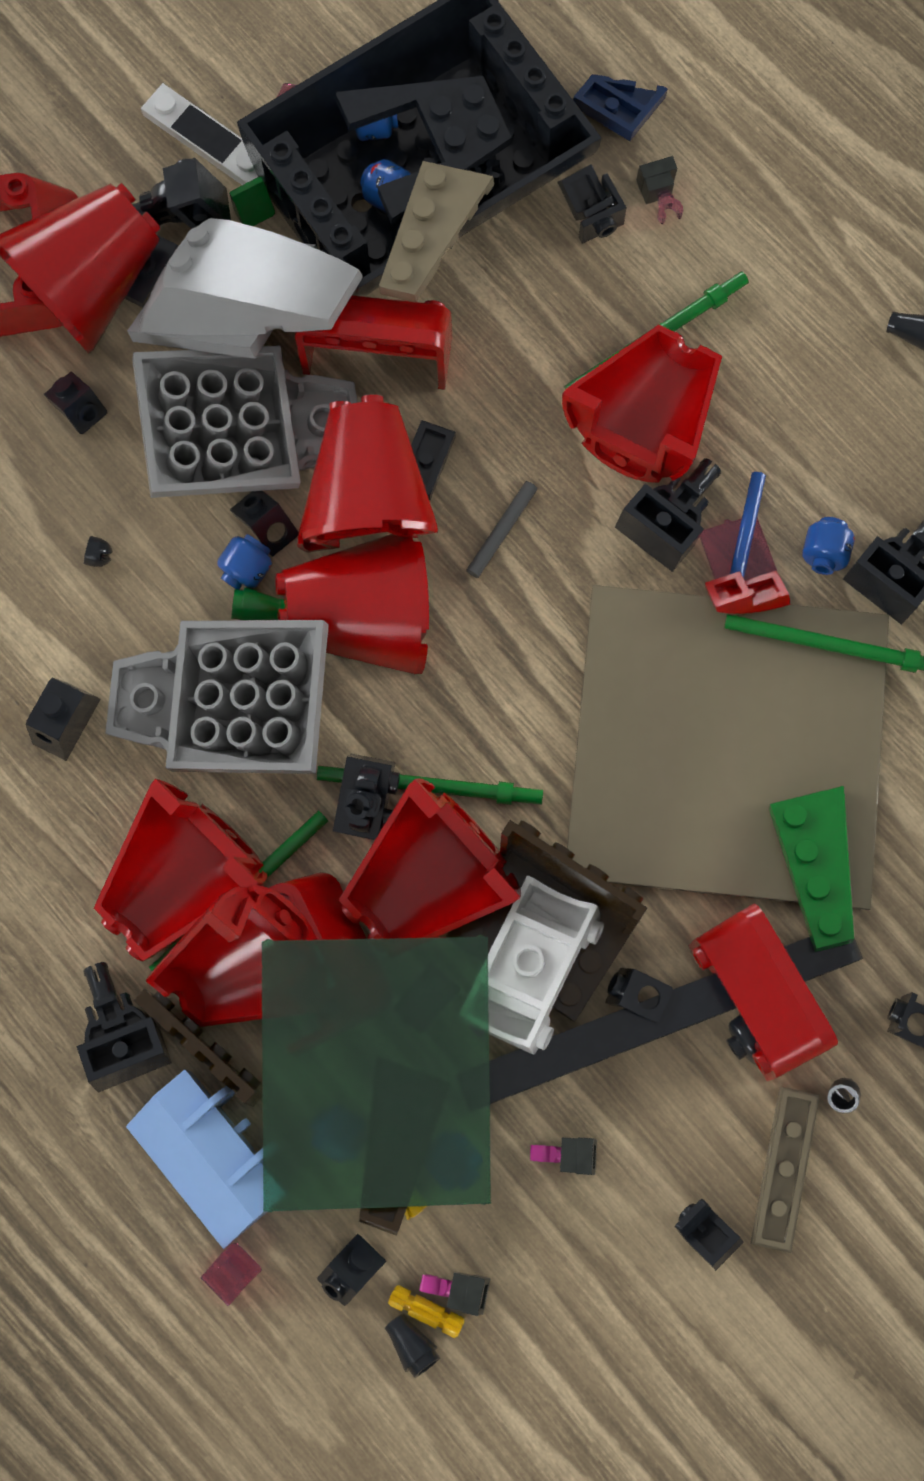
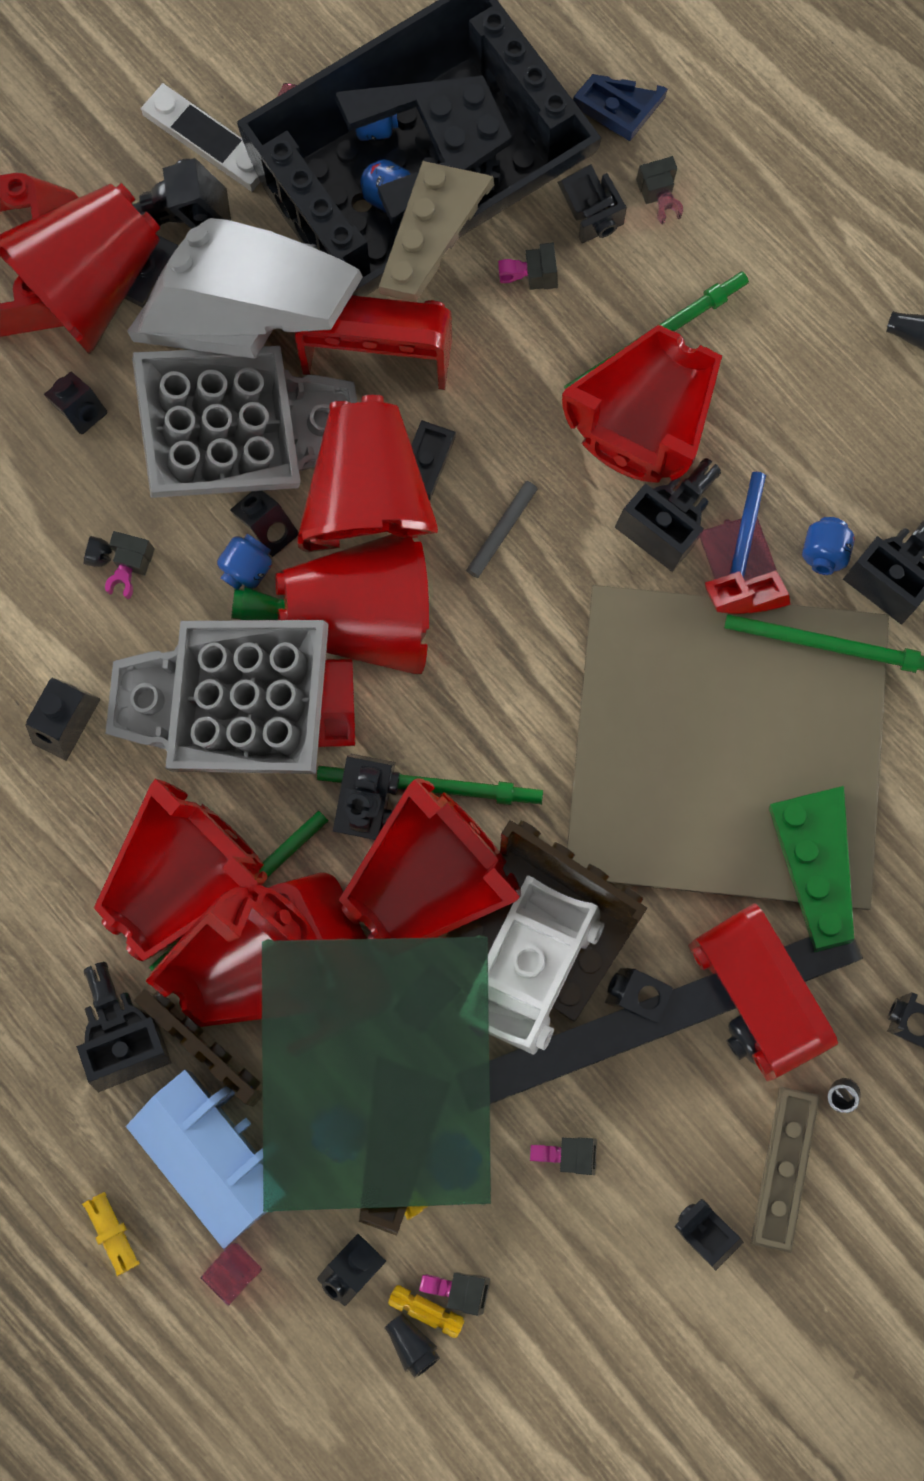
(111, 1233): none -> yellow pin
(131, 555): none -> pearl dark grey piece
(252, 202): green slope -> none
(337, 708): none -> red slope
(539, 268): none -> pearl dark grey piece

